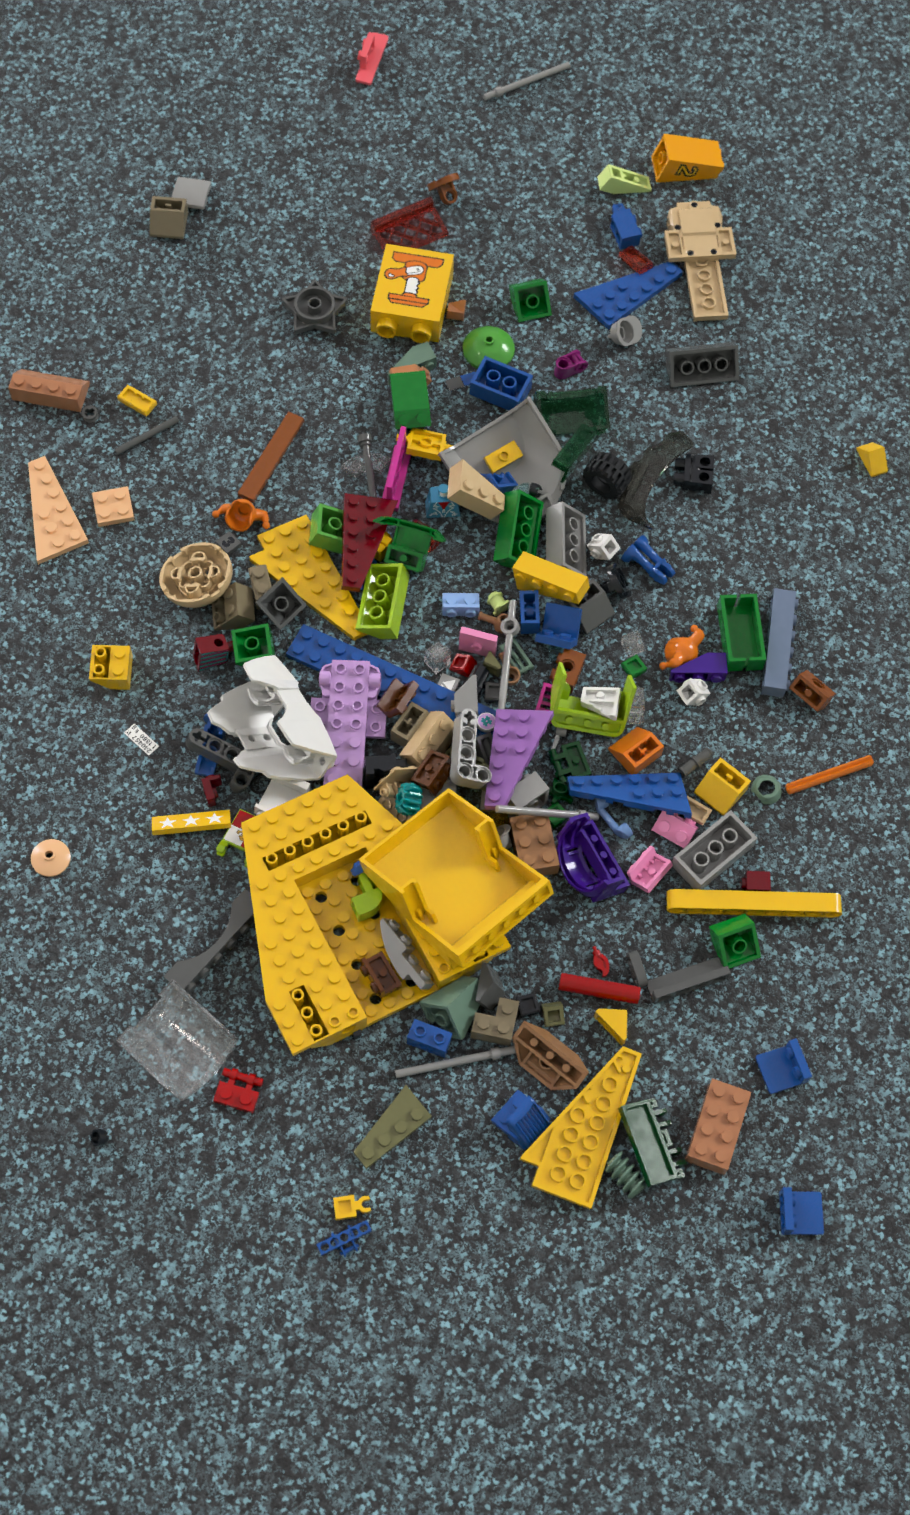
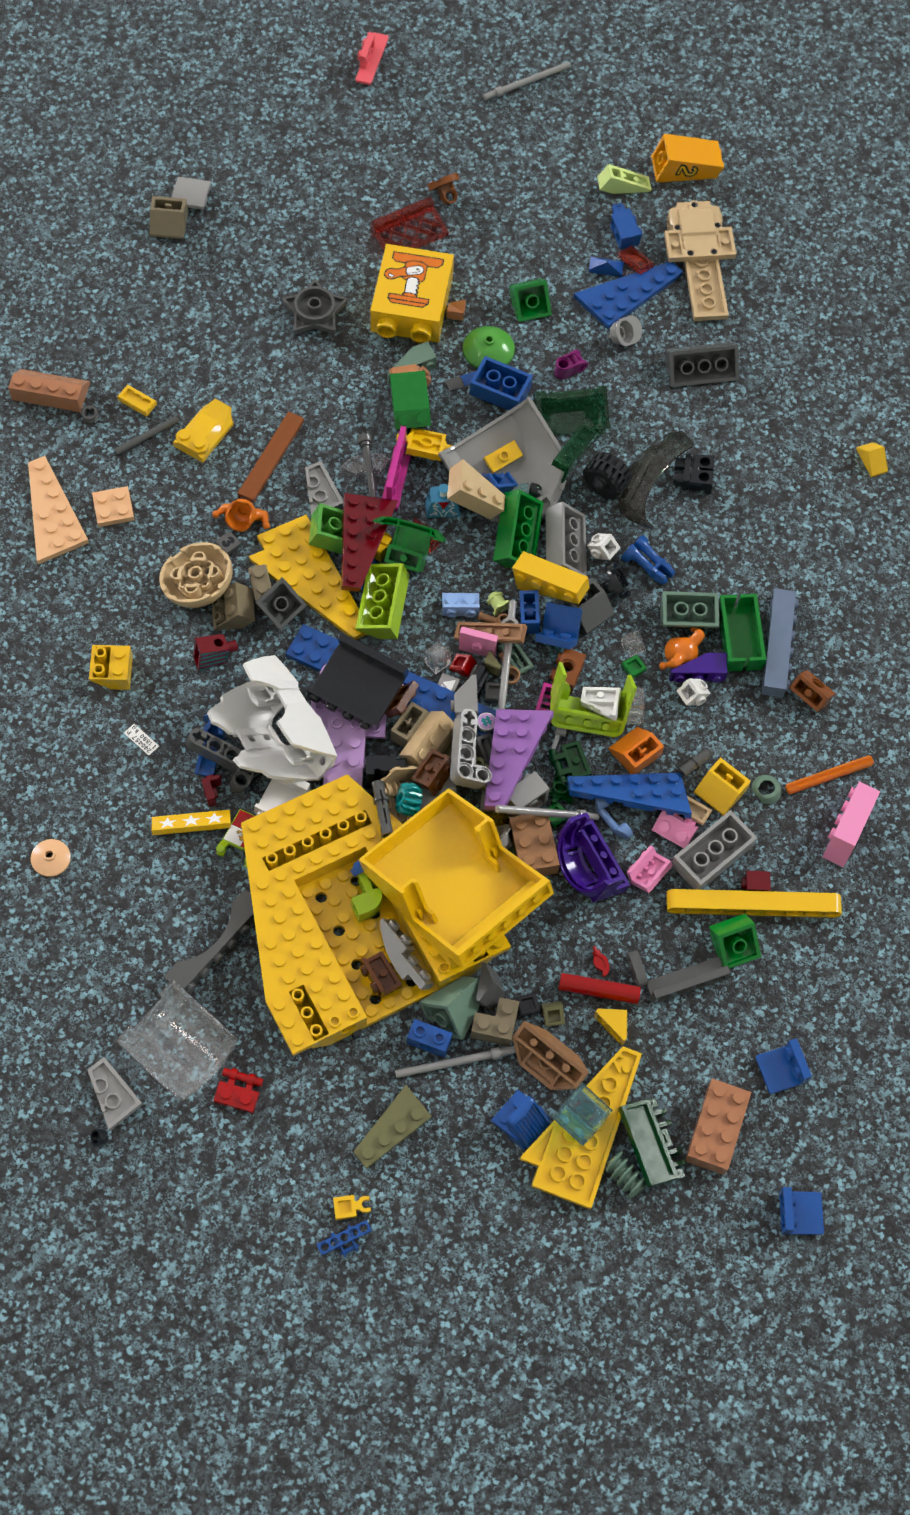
(114, 1095): none -> light grey wing
(205, 430): none -> yellow slope
(252, 643): green slope -> none
(321, 487): none -> light grey wing
(358, 682): none -> black panel
(381, 801): none -> dark grey pin
(505, 631): none -> medium nougat tile
(582, 1114): none -> clear light blue slope
(606, 266): none -> blue slope
(689, 609): none -> sand green slope
(850, 823): none -> bright pink wedge

